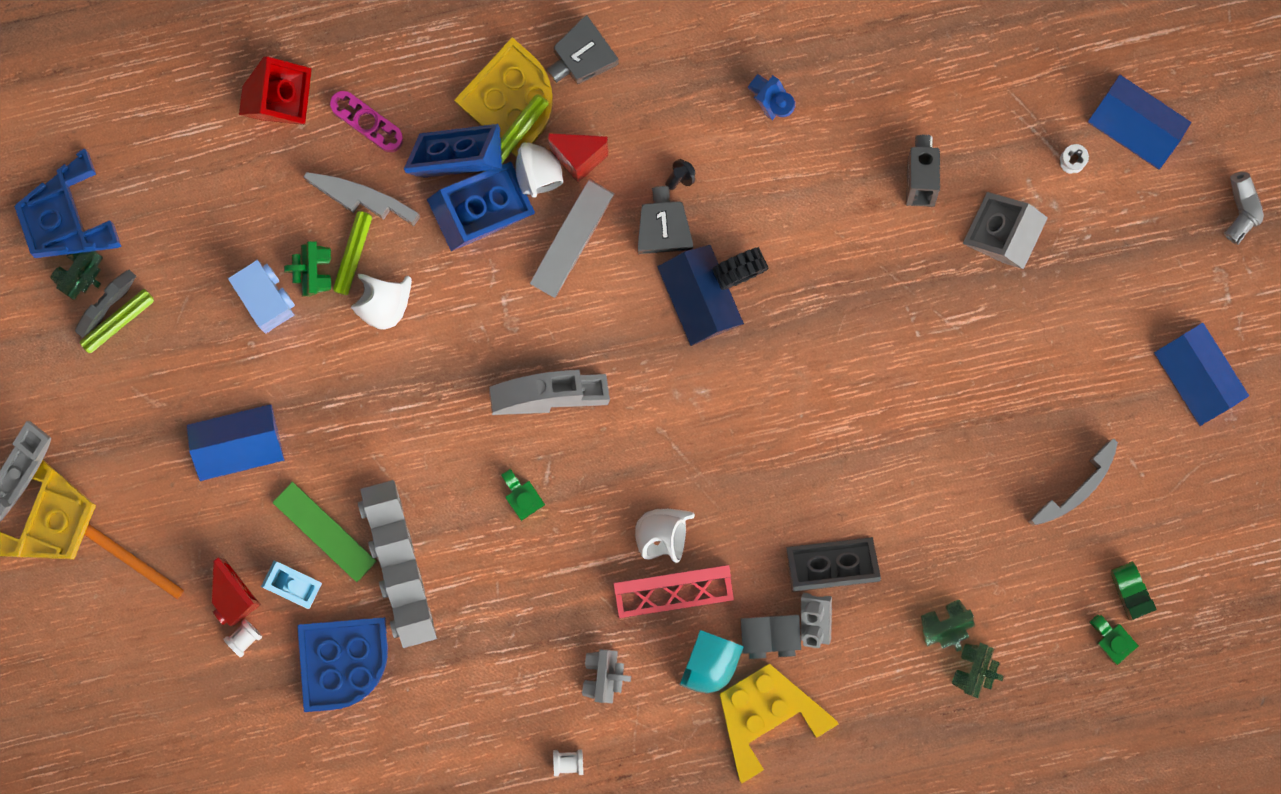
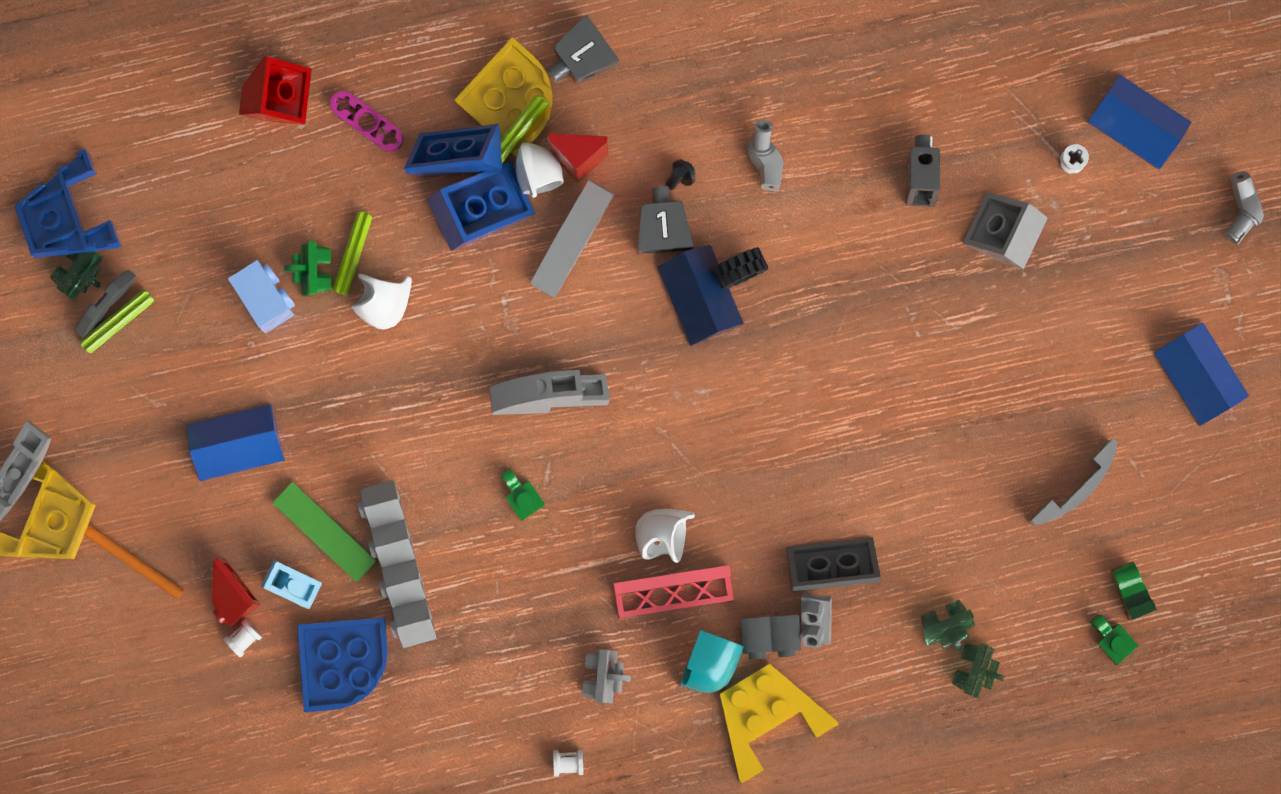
(353, 194): light grey slope -> none
(765, 156): none -> light grey arm
(772, 97): blue hips -> none

